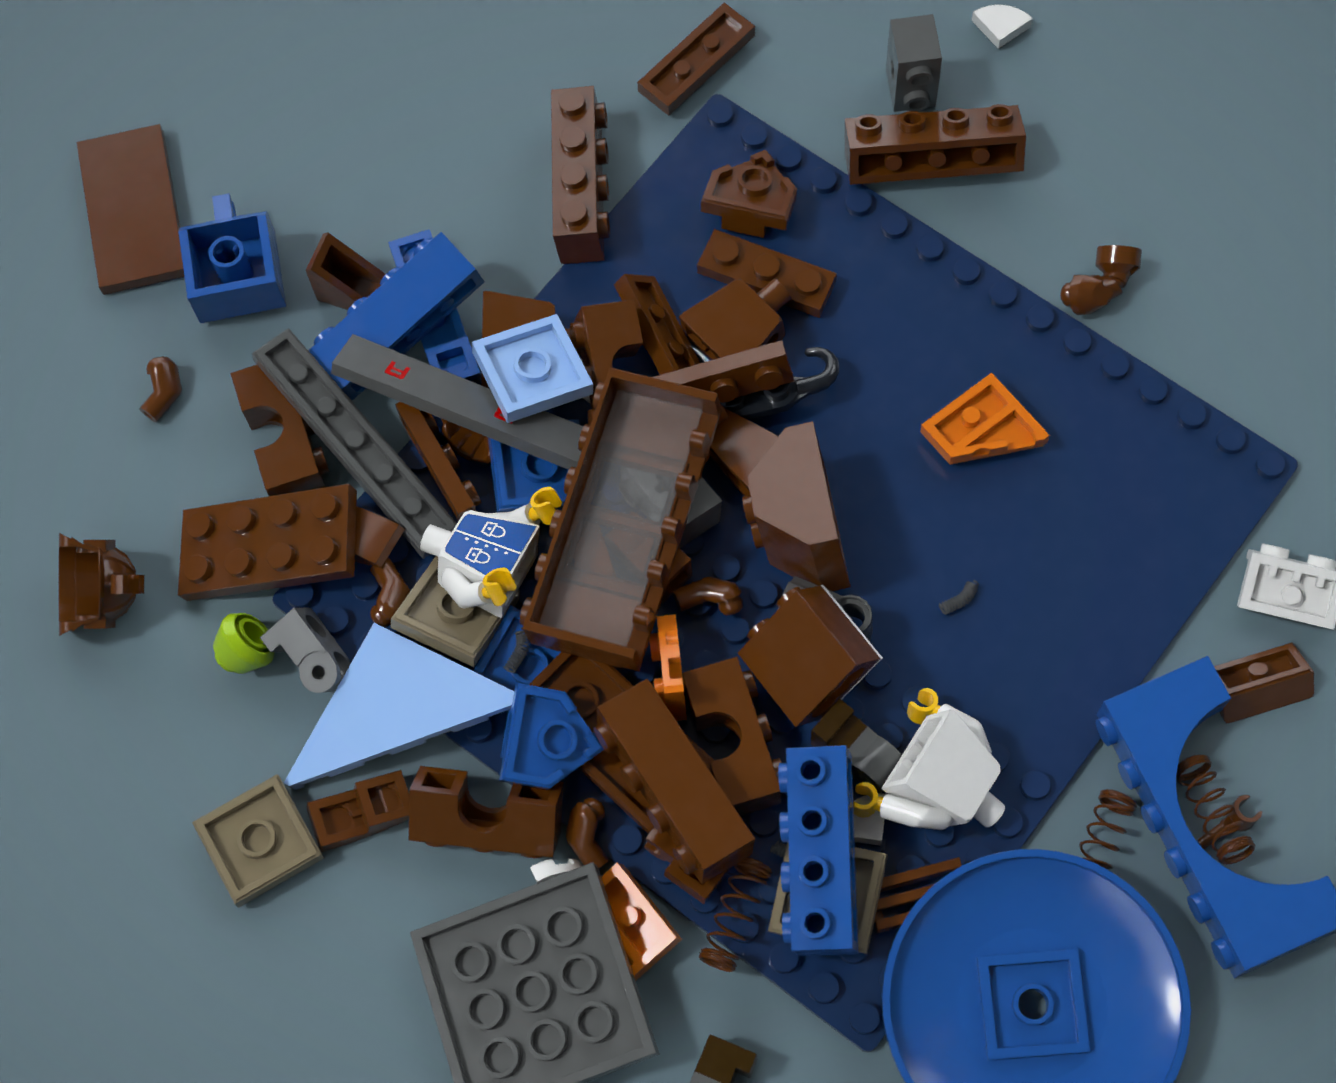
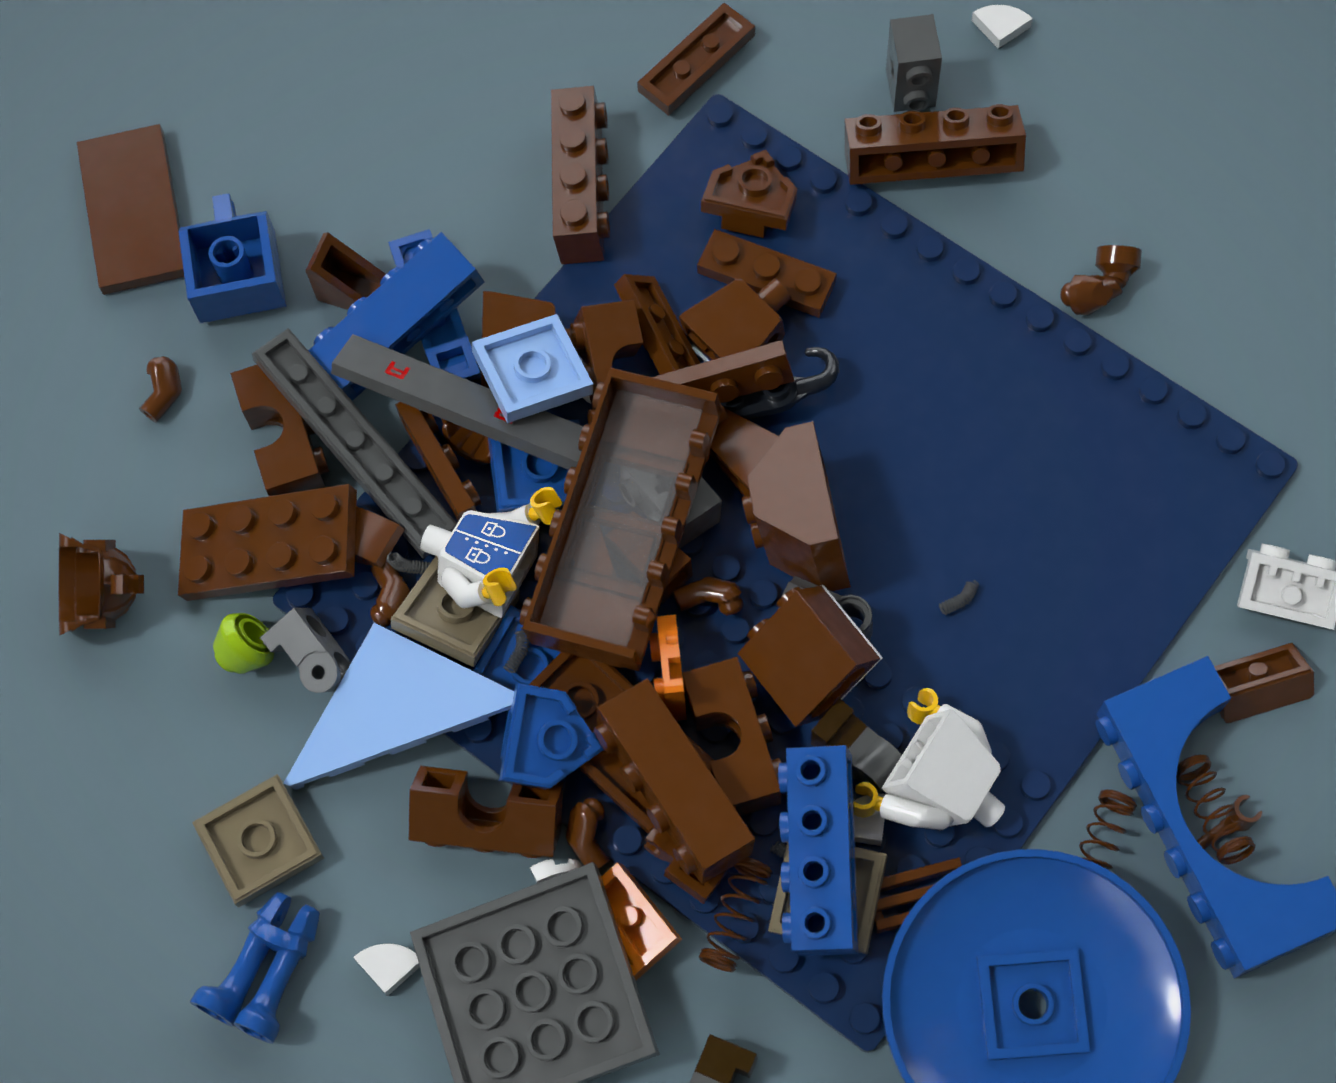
(259, 1016): none -> blue piece
(361, 812): reddish brown slope -> none
(388, 965): none -> white tile
(410, 565): none -> dark grey leg
(983, 424): orange wing -> none

